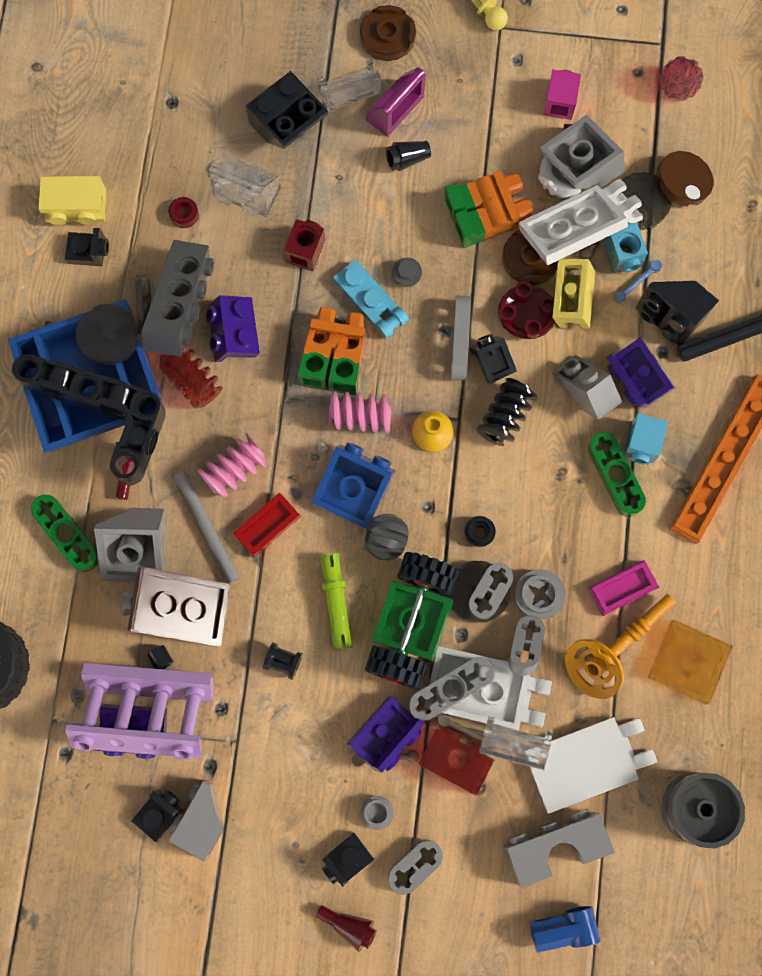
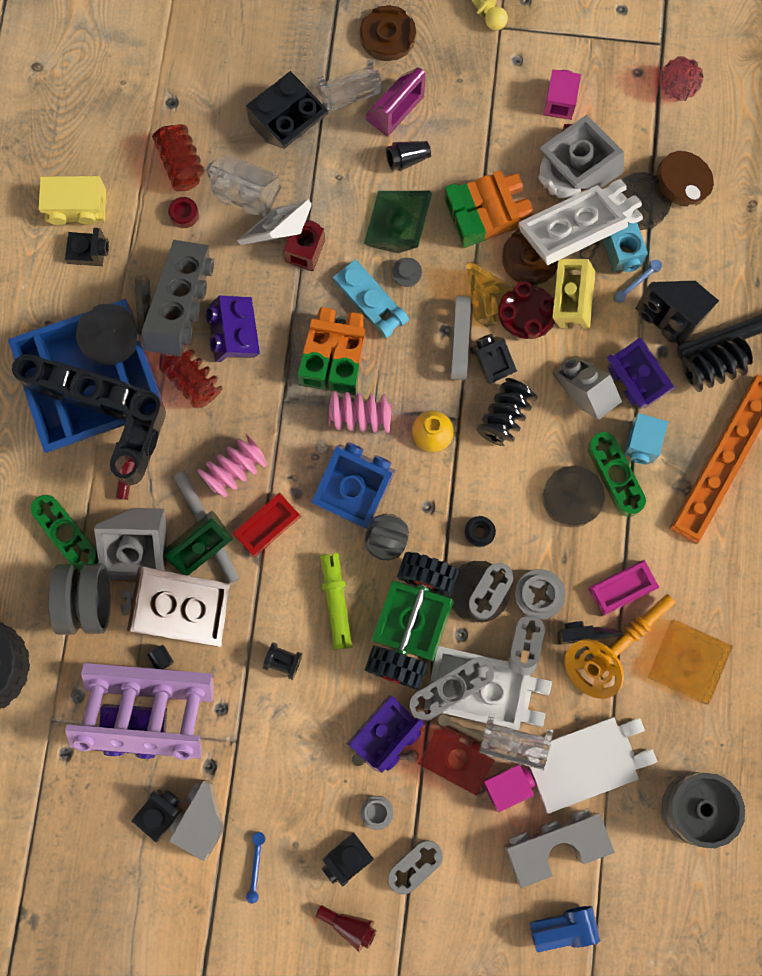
(79, 599): none -> dark grey wheel
(179, 156): none -> clear red piece
(198, 544): none -> dark green slope
(258, 839): none -> blue hinge
(279, 223): none -> white slope
(398, 220): none -> clear green slope
(483, 289): none -> clear yellow slope
(509, 787): none -> dark pink brick
(573, 496): none -> clear smoke tile
(576, 631): none -> black plate
(717, 362): none -> black piece

